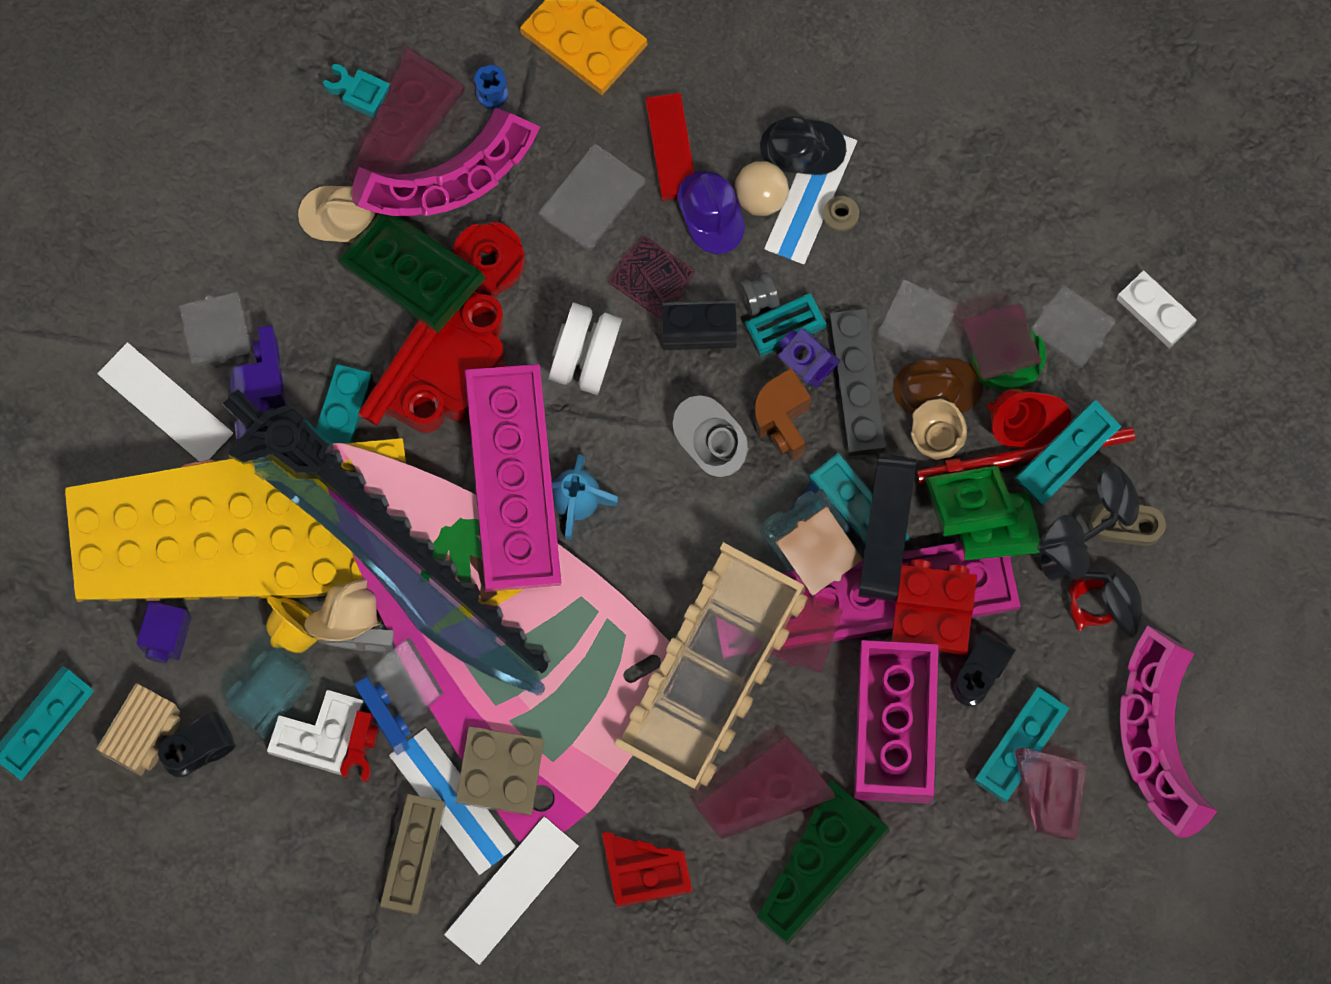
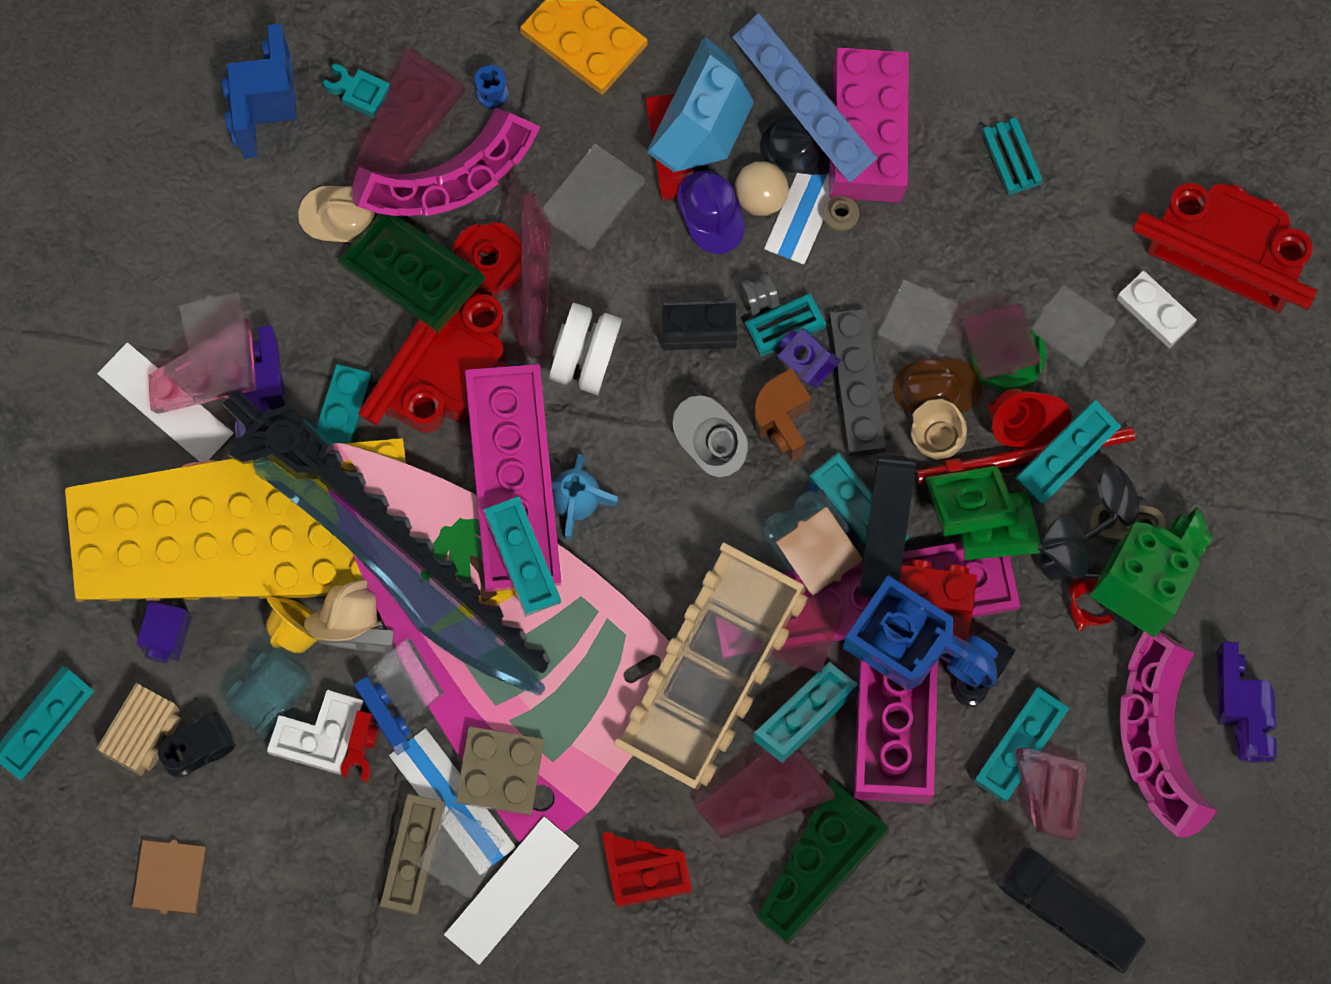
(169, 877): none -> medium nougat piece
(206, 371): none -> clear pink wing
(260, 91): none -> blue bracket
(460, 853): none -> clear piece
(522, 556): none -> teal plate
(535, 276): none -> clear pink wing
(651, 276): clear pink piece -> none
(703, 112): none -> dark azure wedge
(805, 98): none -> medium blue plate
(805, 712): none -> teal plate
(873, 97): none -> dark pink brick
(908, 634): none -> blue brick
(1001, 129): none -> teal tile
(1070, 911): none -> black beam
(1153, 570): none -> green brick
(1232, 243): none -> red brick
(1247, 705): none -> dark purple plate

